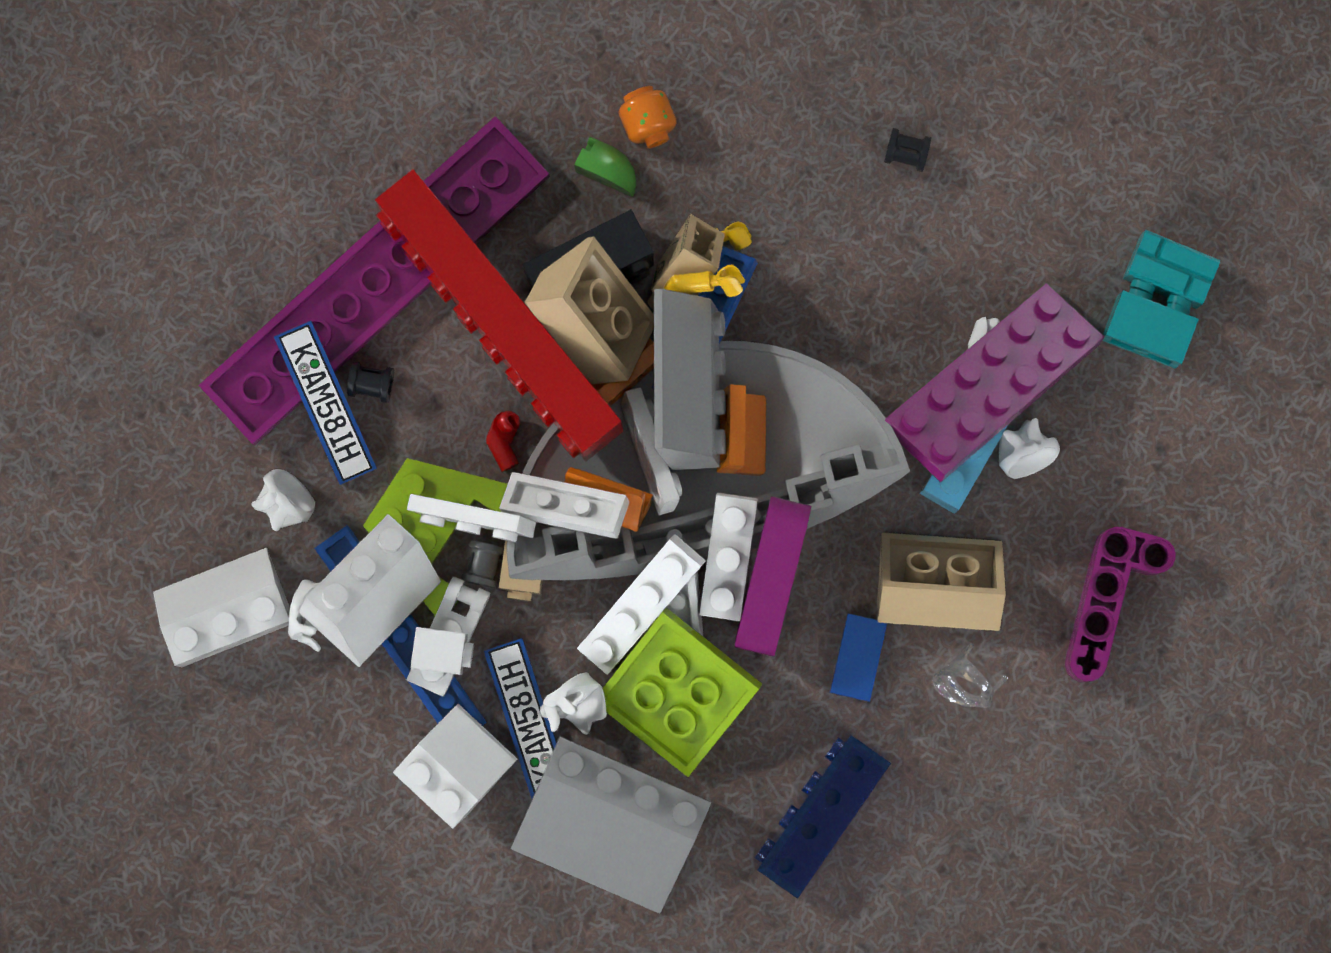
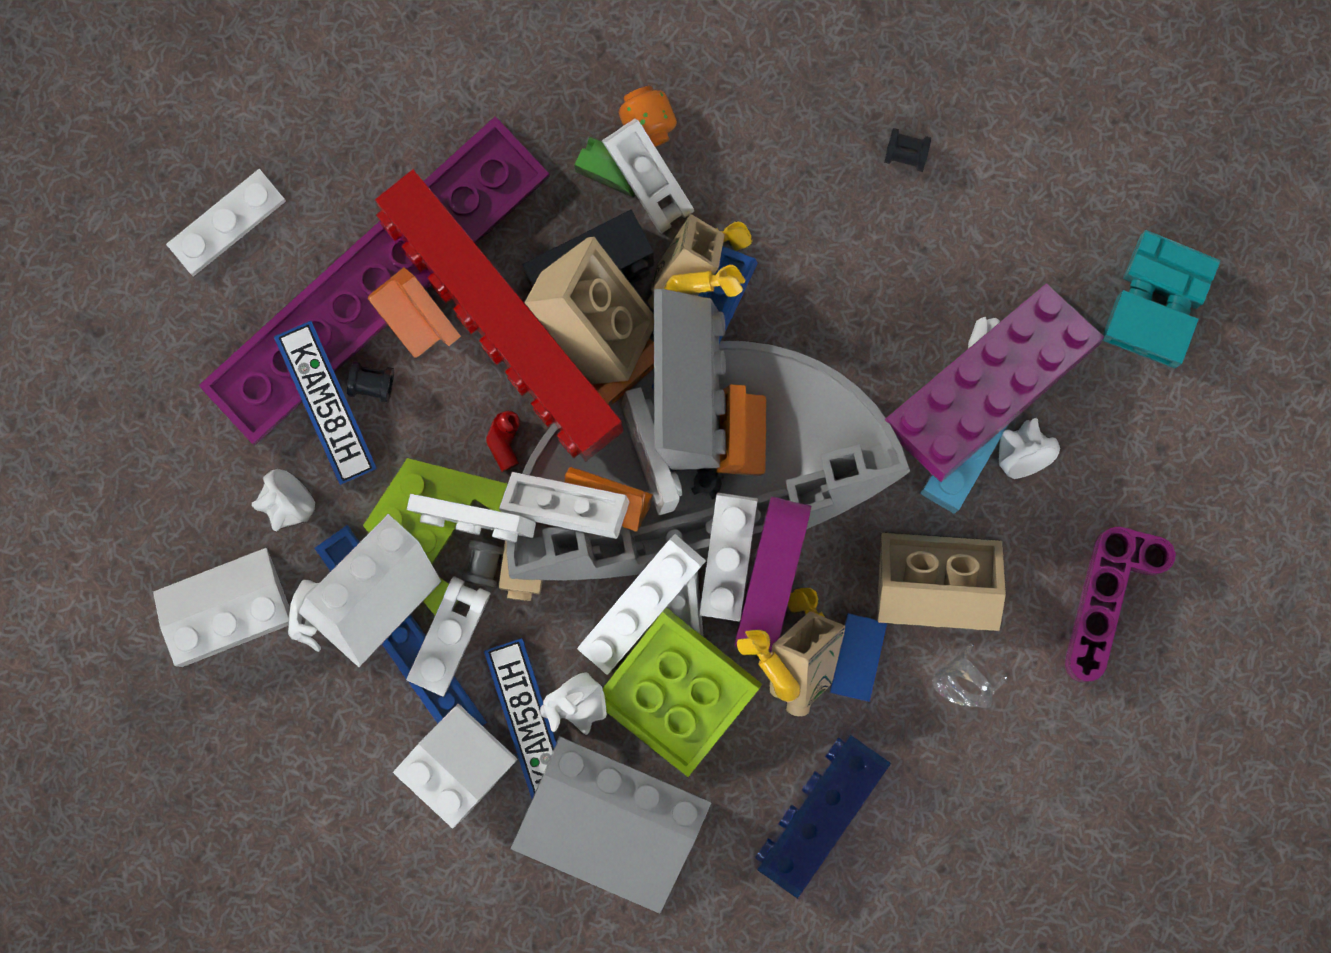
(226, 222): none -> white plate
(412, 313): none -> orange panel
(441, 651): white brick -> none
(647, 174): none -> white plate
(707, 483): none -> black piece
(803, 658): none -> torso

